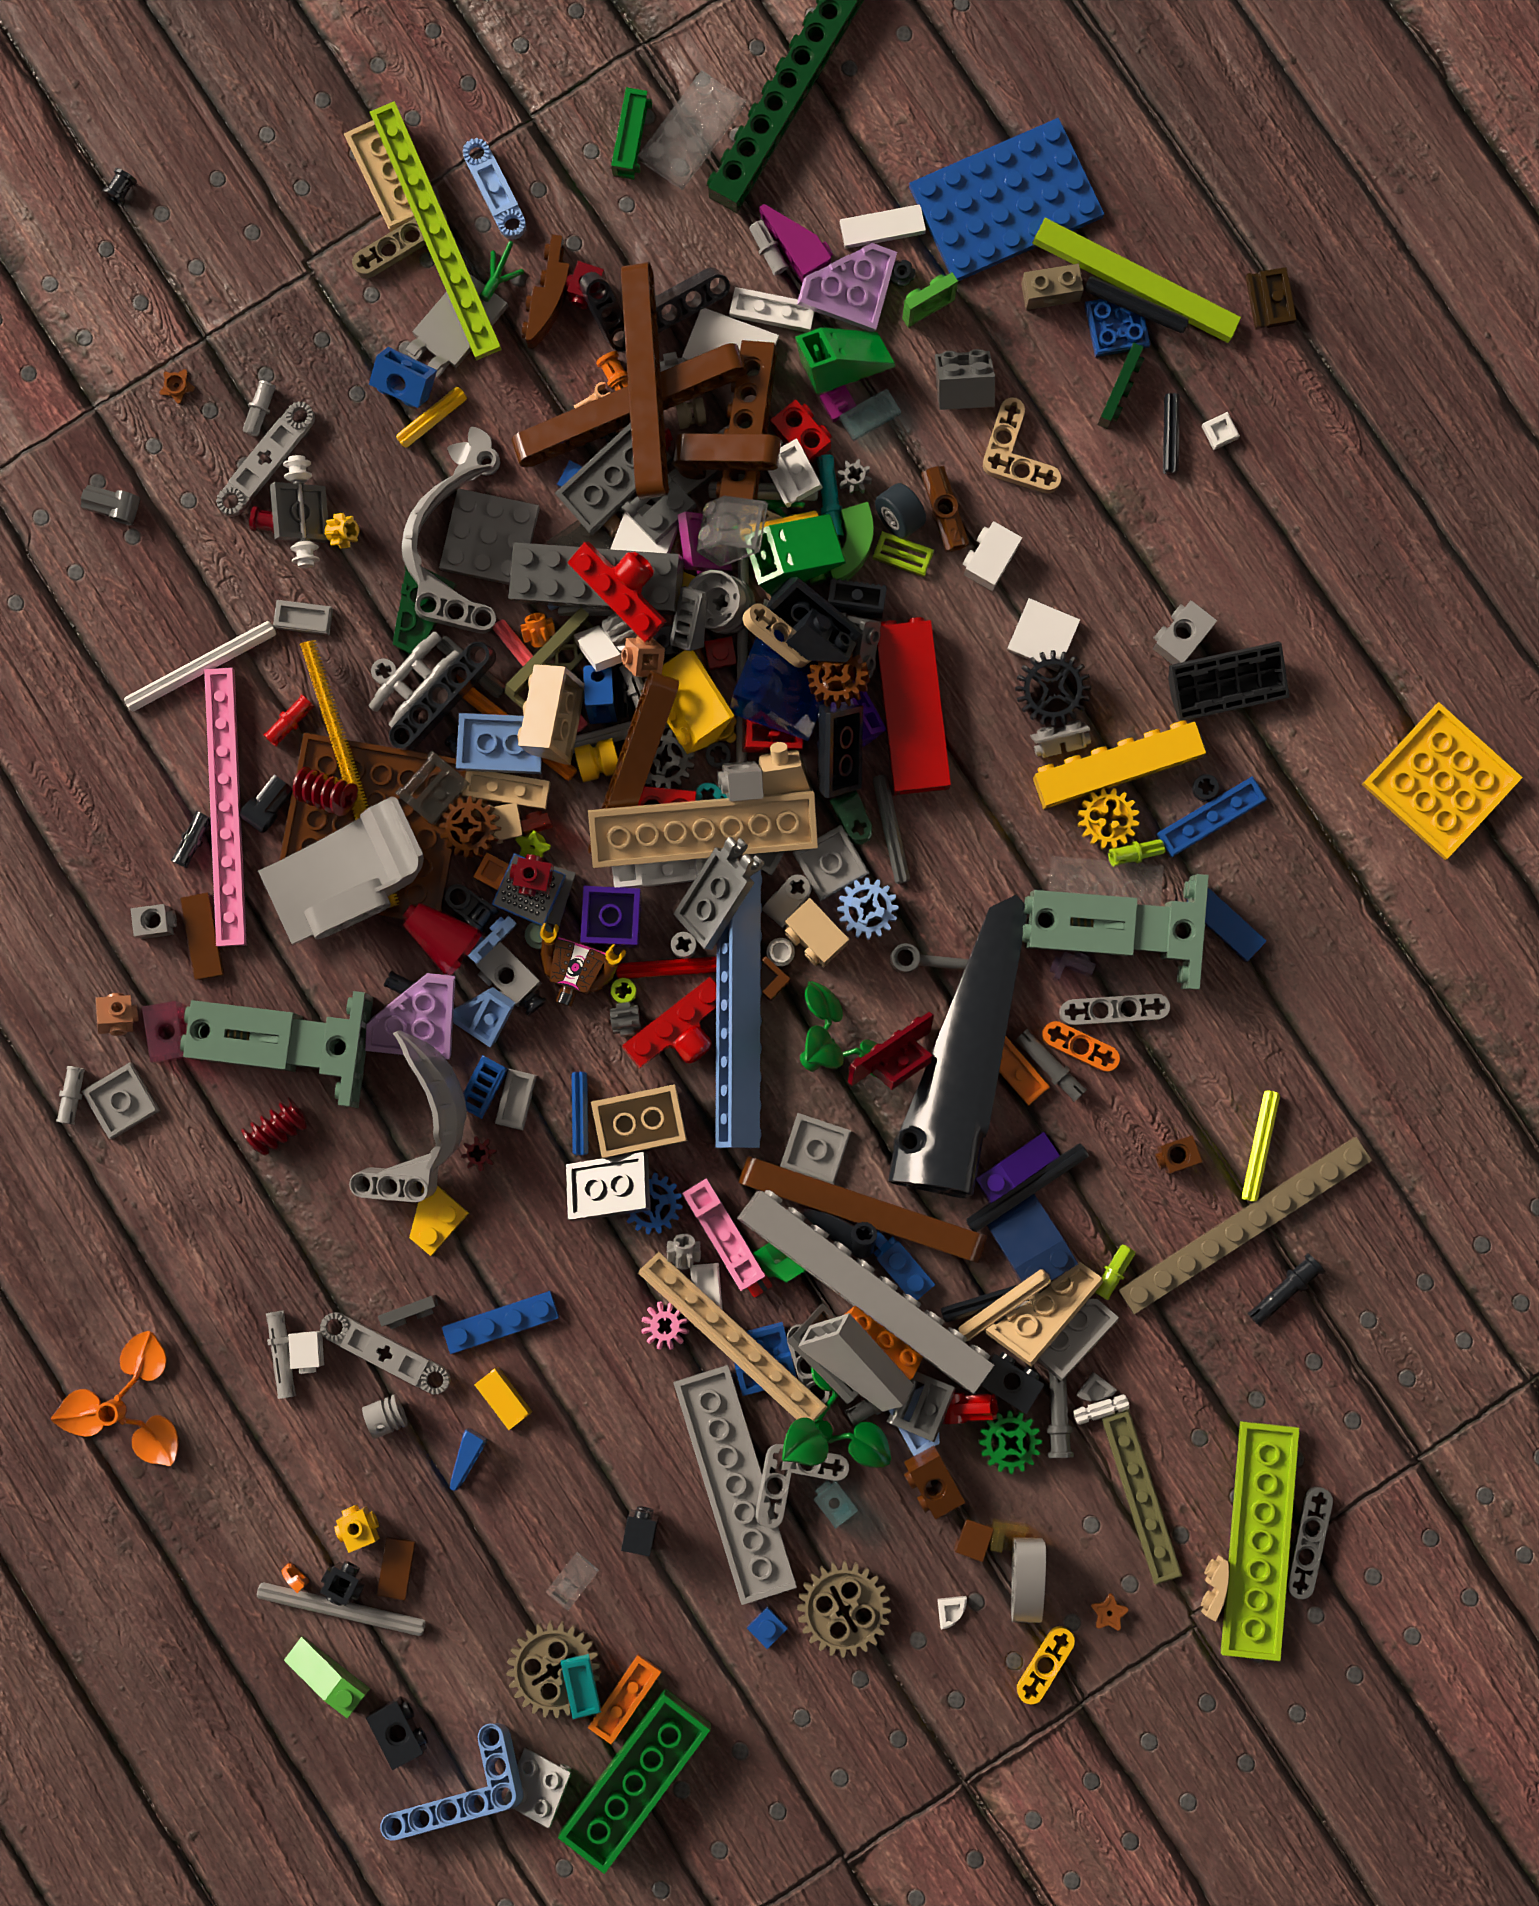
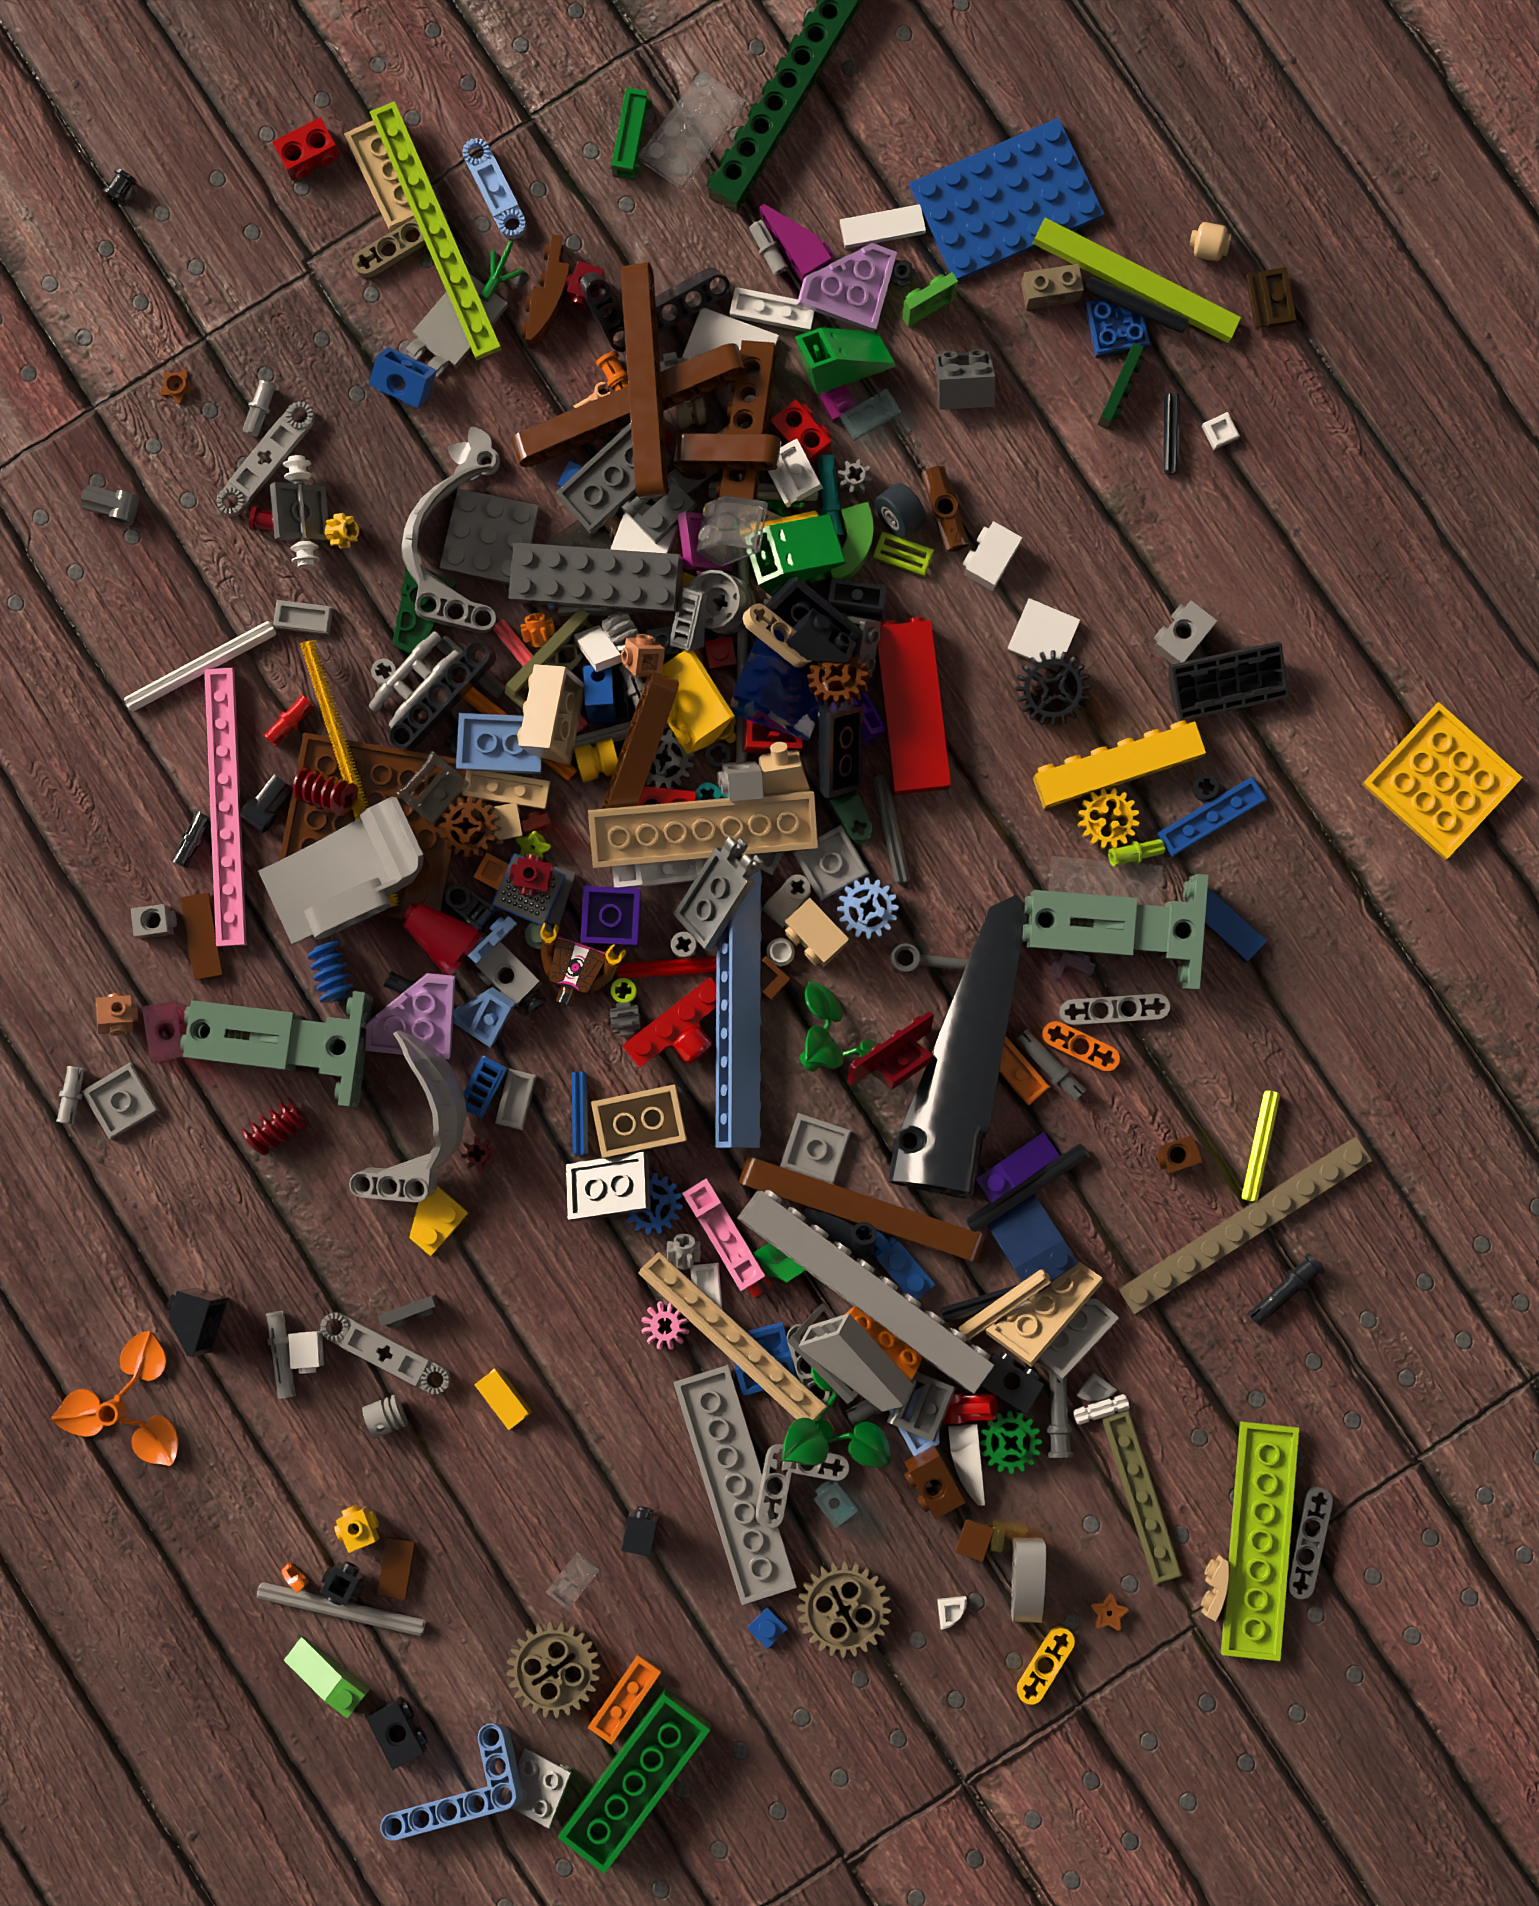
(196, 1319): none -> black slope
(302, 142): none -> red brick
(329, 973): none -> blue piece
(431, 417): yellow axle -> none
(469, 1451): blue slope -> none
(500, 1322): blue plate -> none
(580, 1686): teal tile -> none
(620, 587): red plate -> none
(966, 1459): none -> white piece
(1004, 452): tan beam -> none
(1071, 734): light grey hinge -> none
(1115, 1271): lime axle -> none
(1210, 241): none -> tan head

